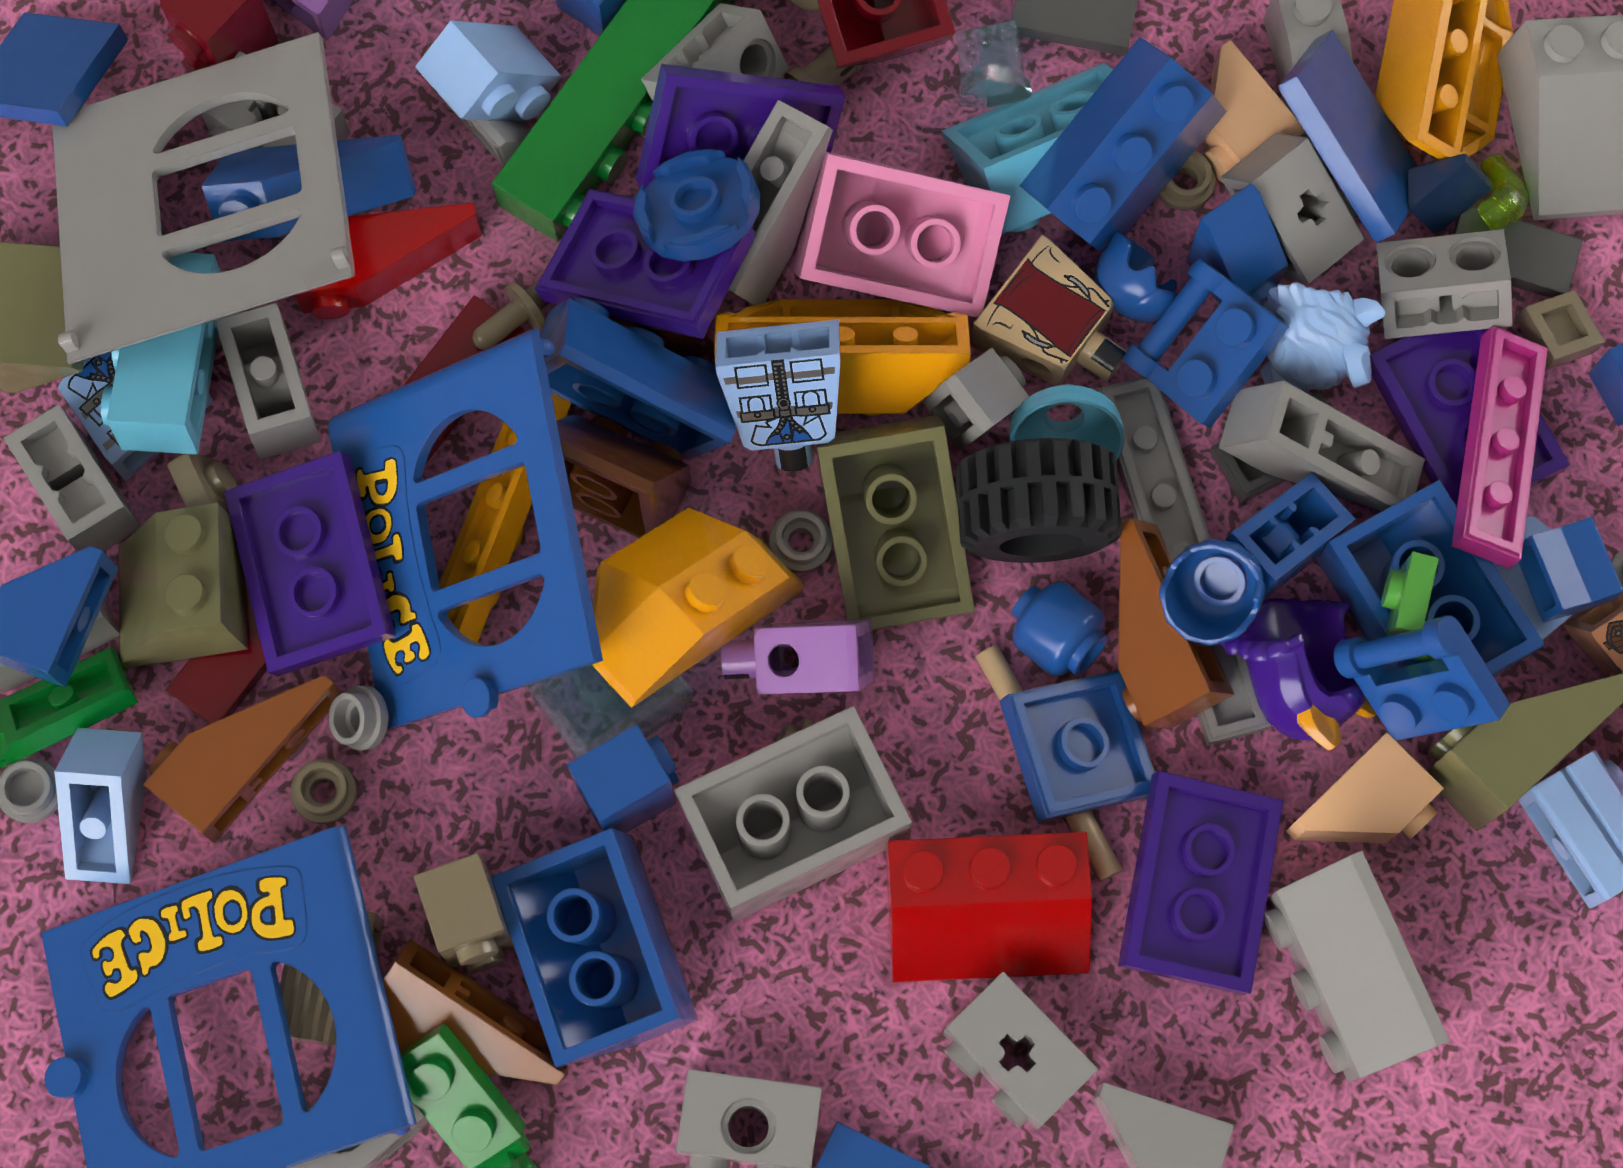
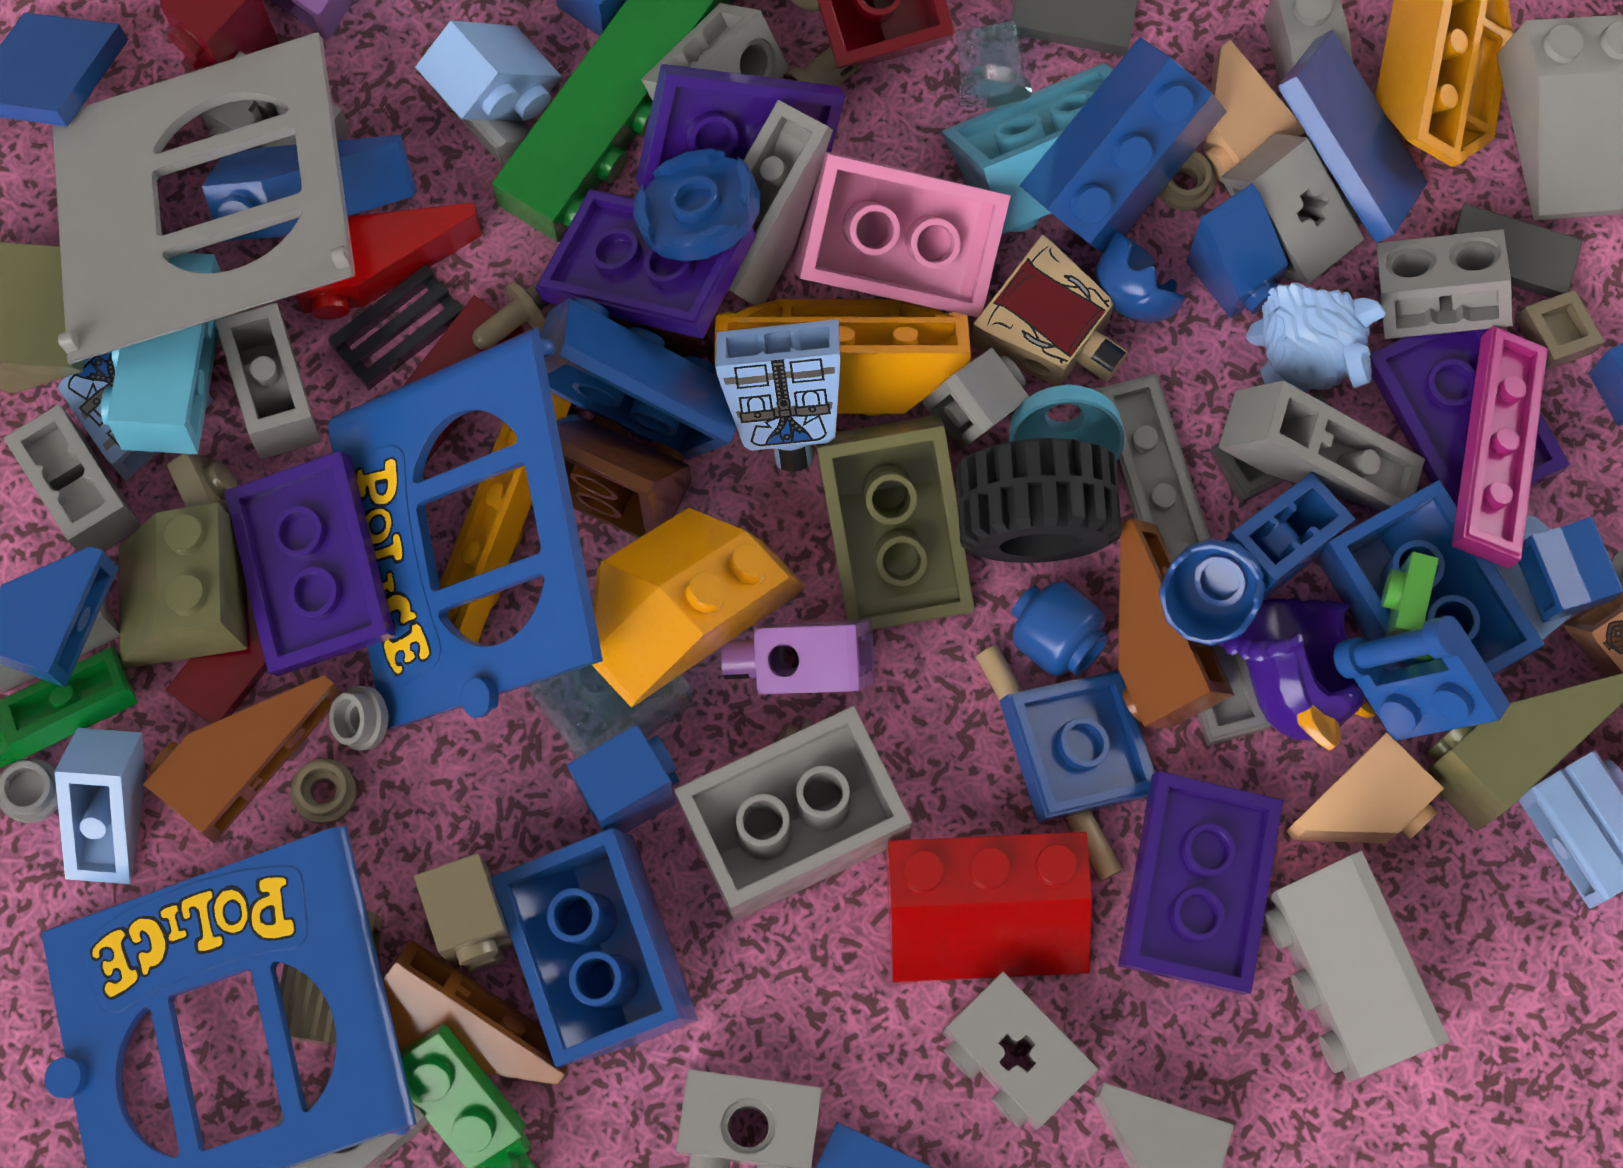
(382, 309): none -> black tile
(801, 522): light grey plate -> none
(1218, 356): blue plate -> none
(1445, 190): dark blue slope -> none
(1508, 191): clear neon green arm -> none

